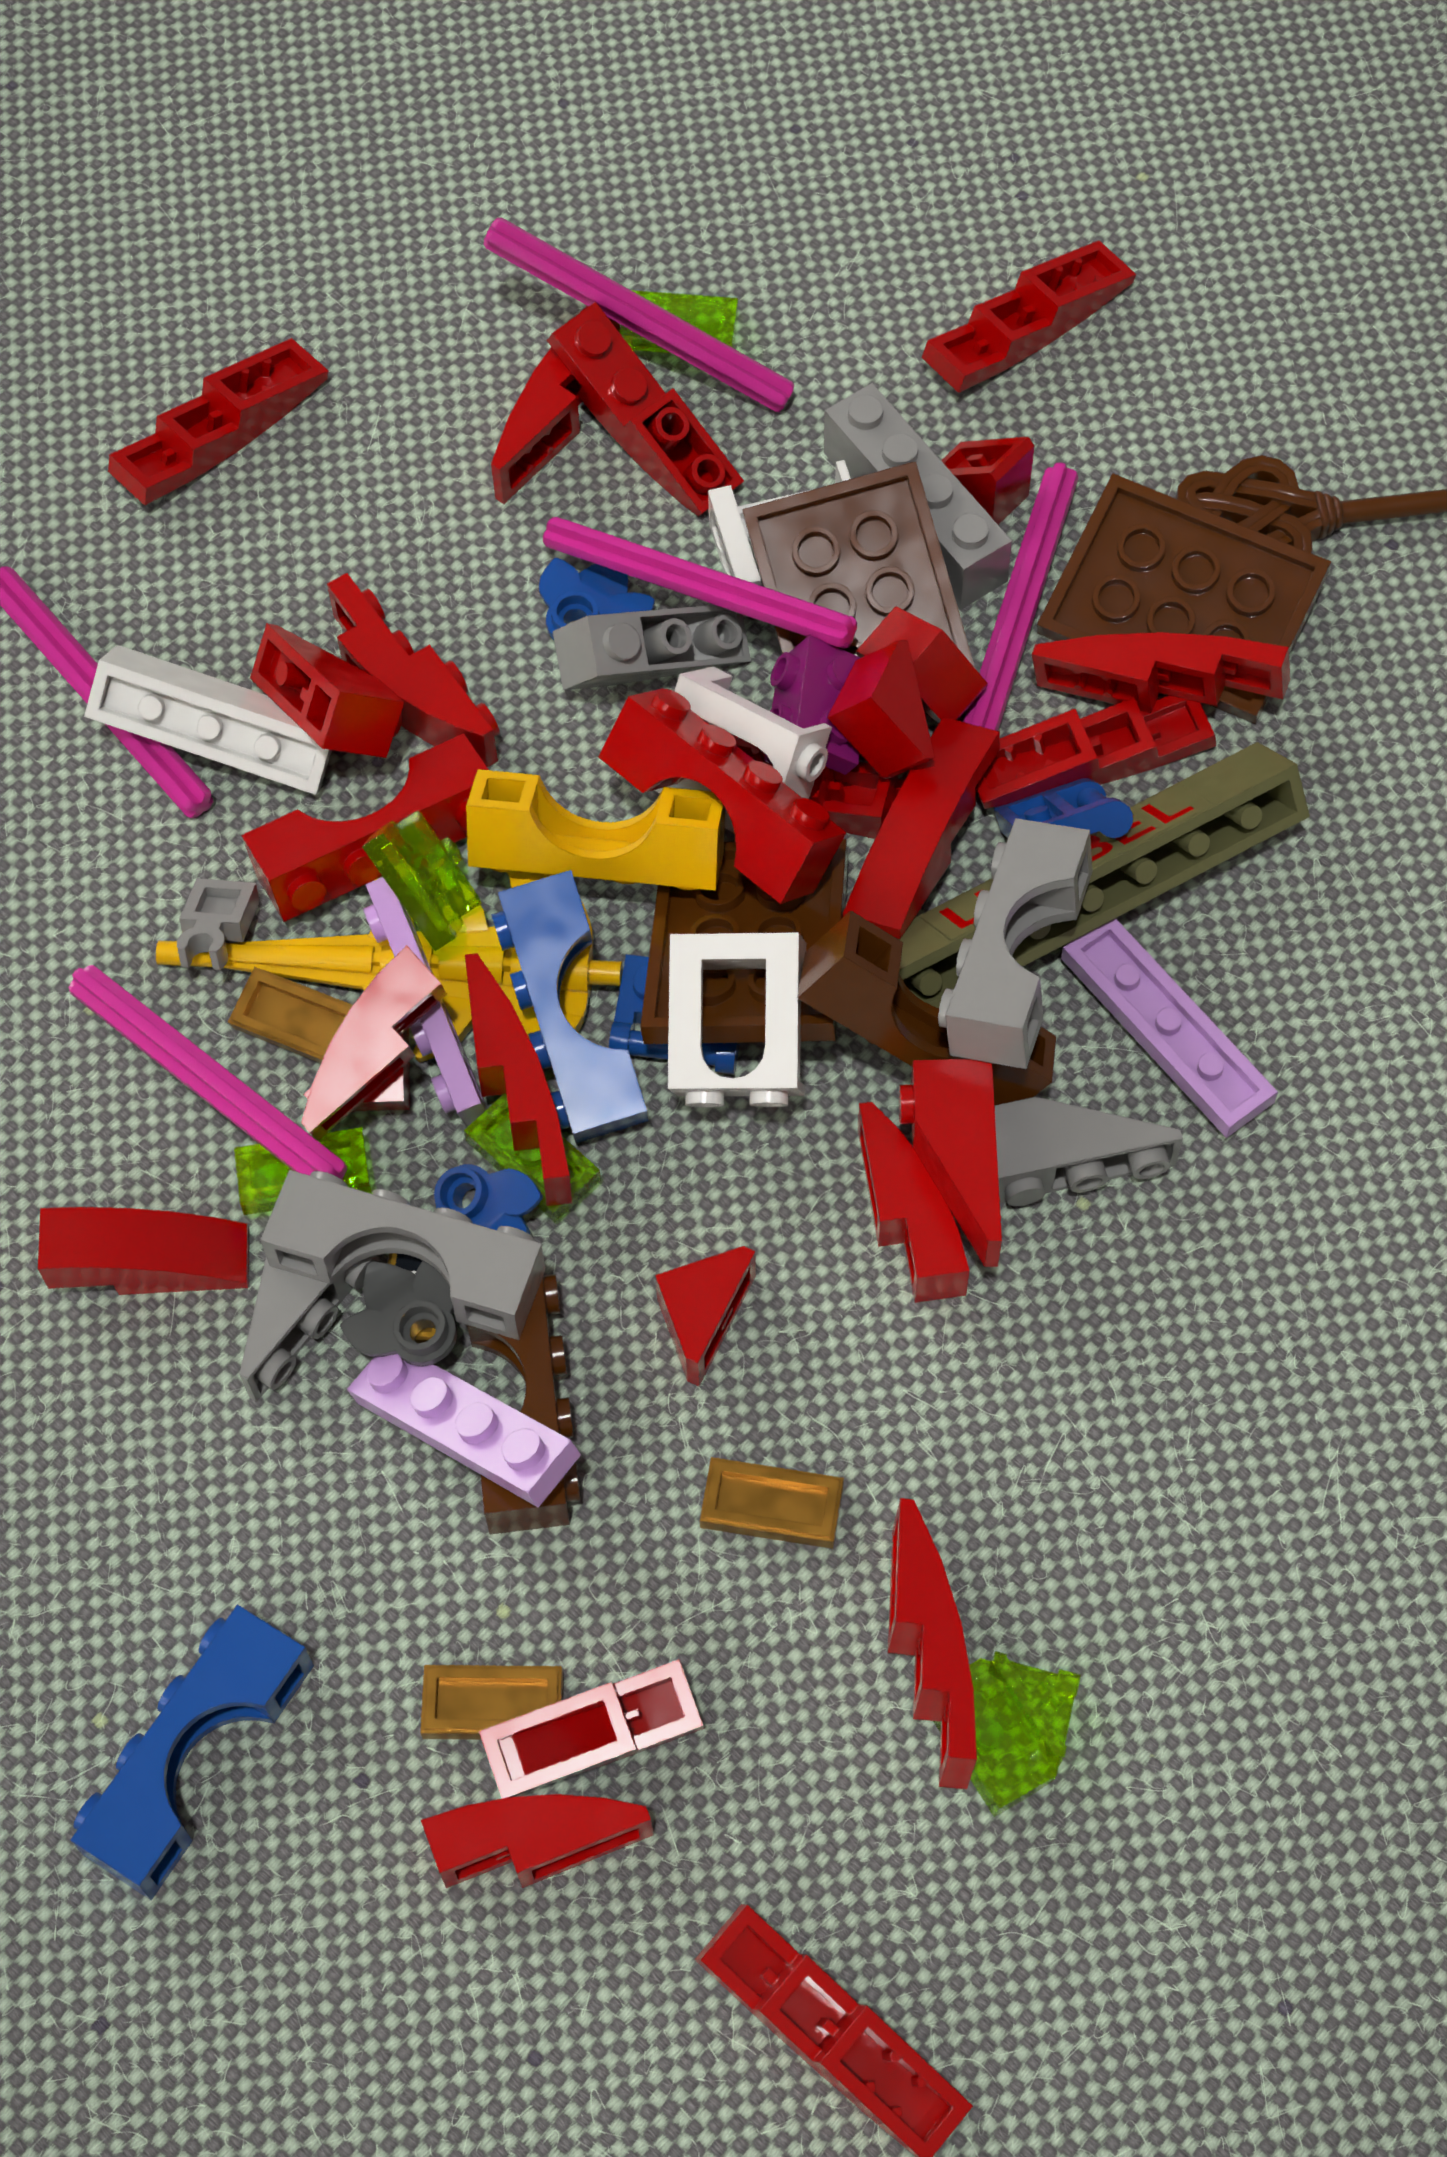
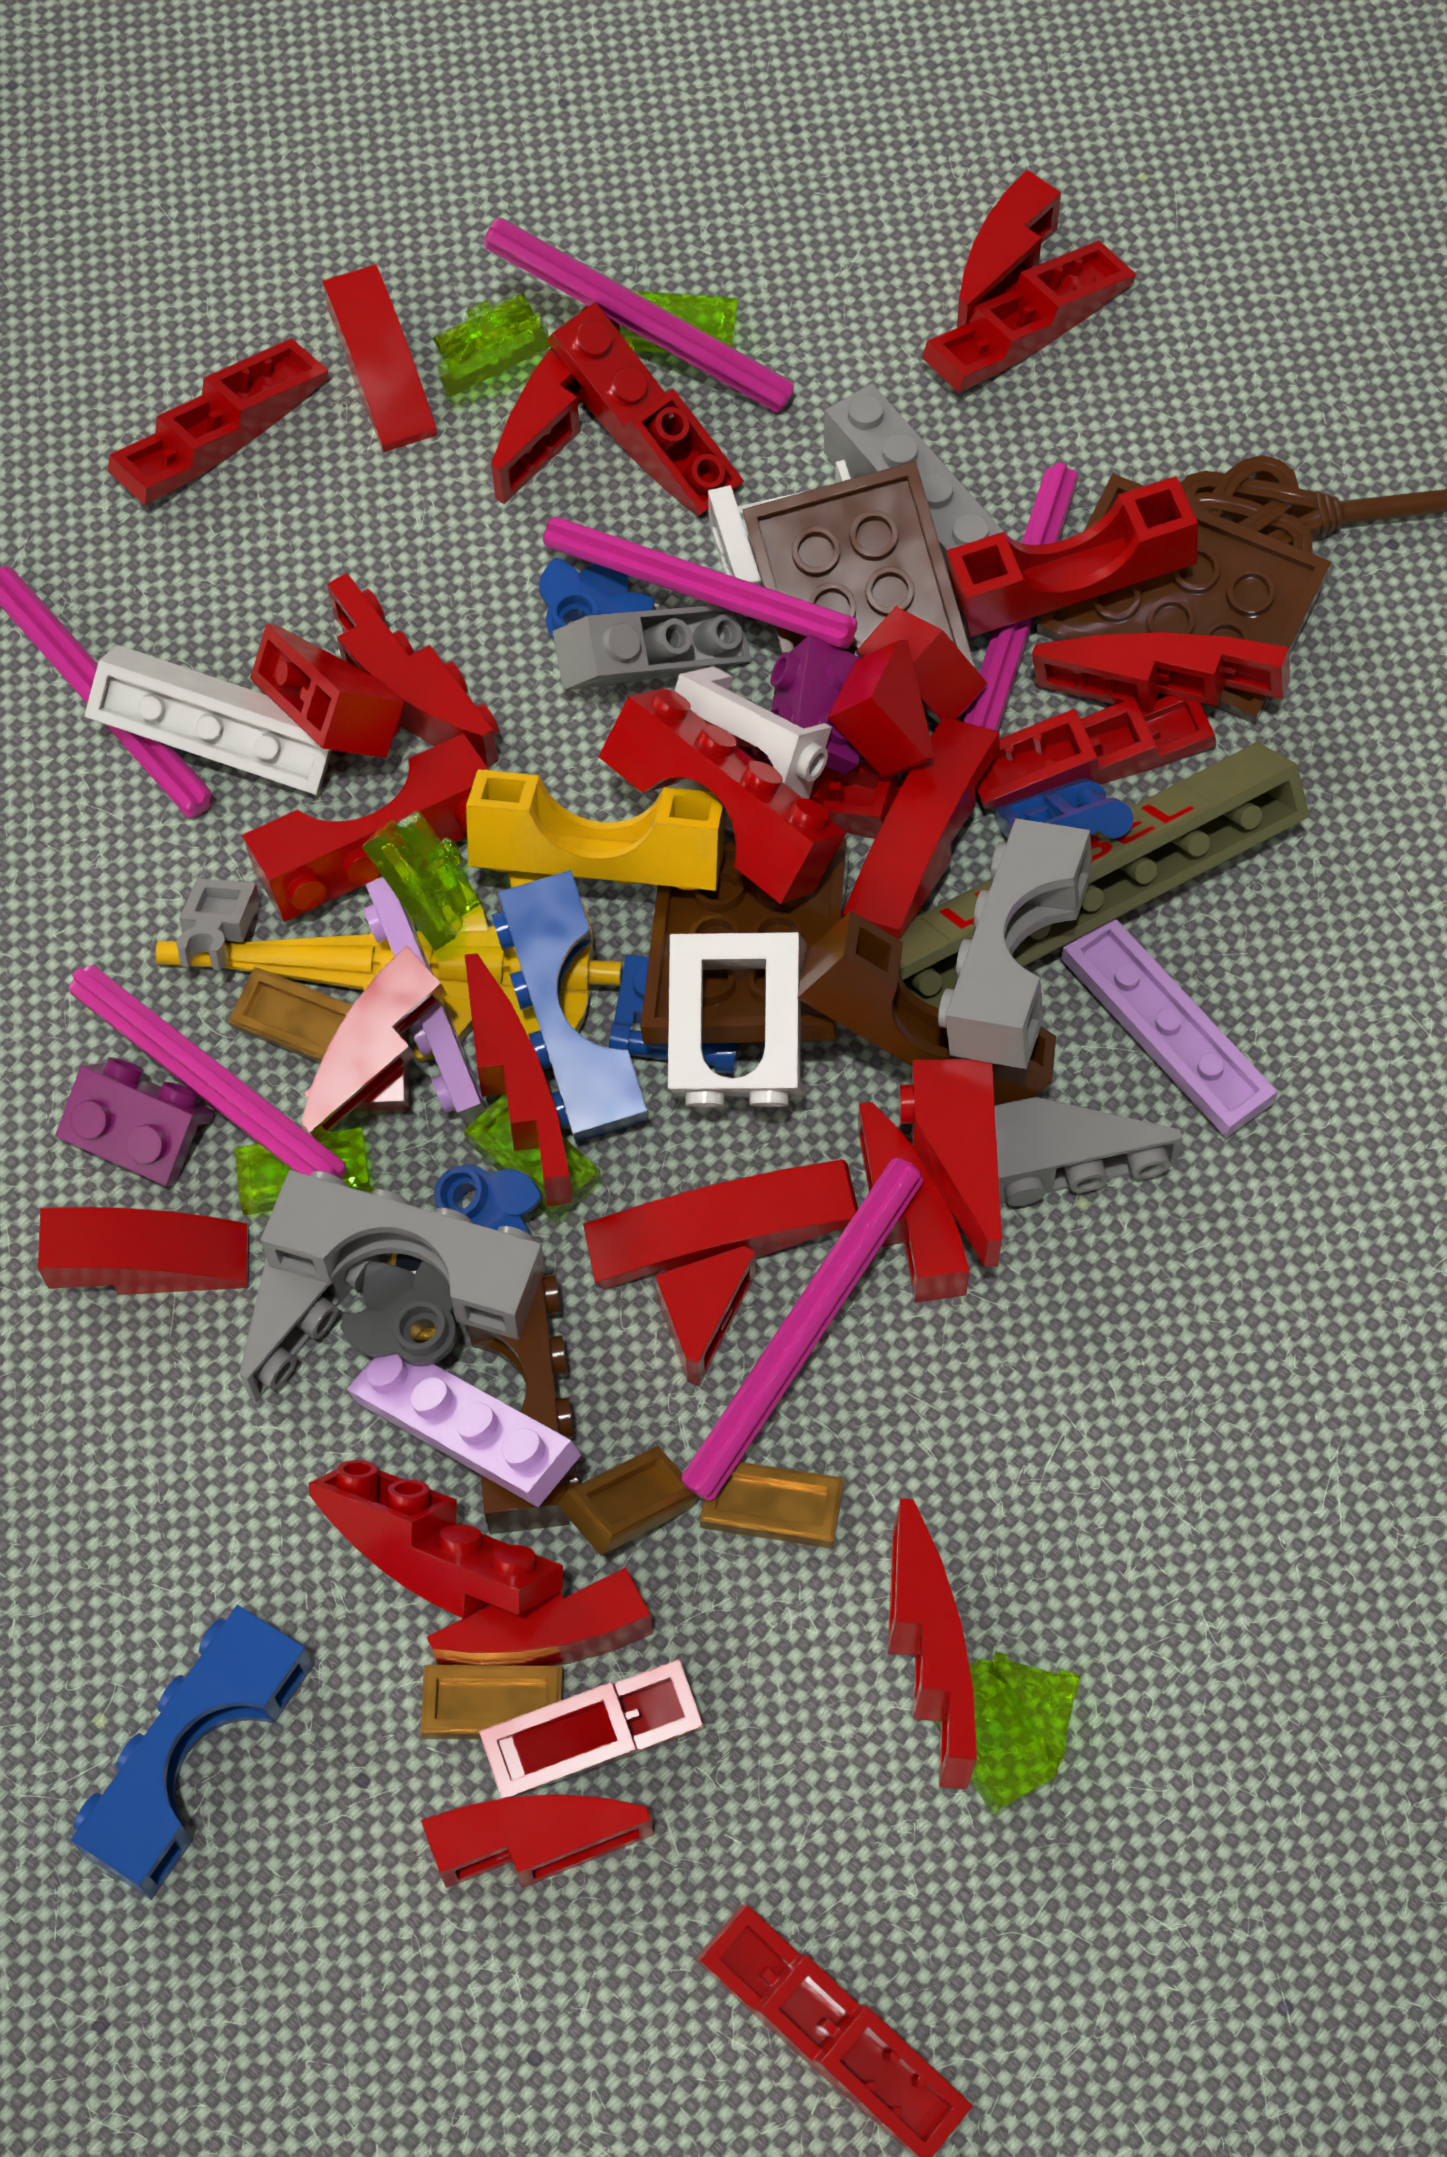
(132, 1119): none -> magenta bracket
(379, 358): none -> red slope
(418, 1544): none -> red slope
(489, 342): none -> clear neon green slope
(552, 1632): none -> red slope
(627, 1500): none -> pearl gold tile
(753, 1212): none -> red slope
(802, 1329): none -> dark pink axle
(994, 472): red slope -> none
(1008, 241): none -> red slope
(1136, 540): none -> red arch

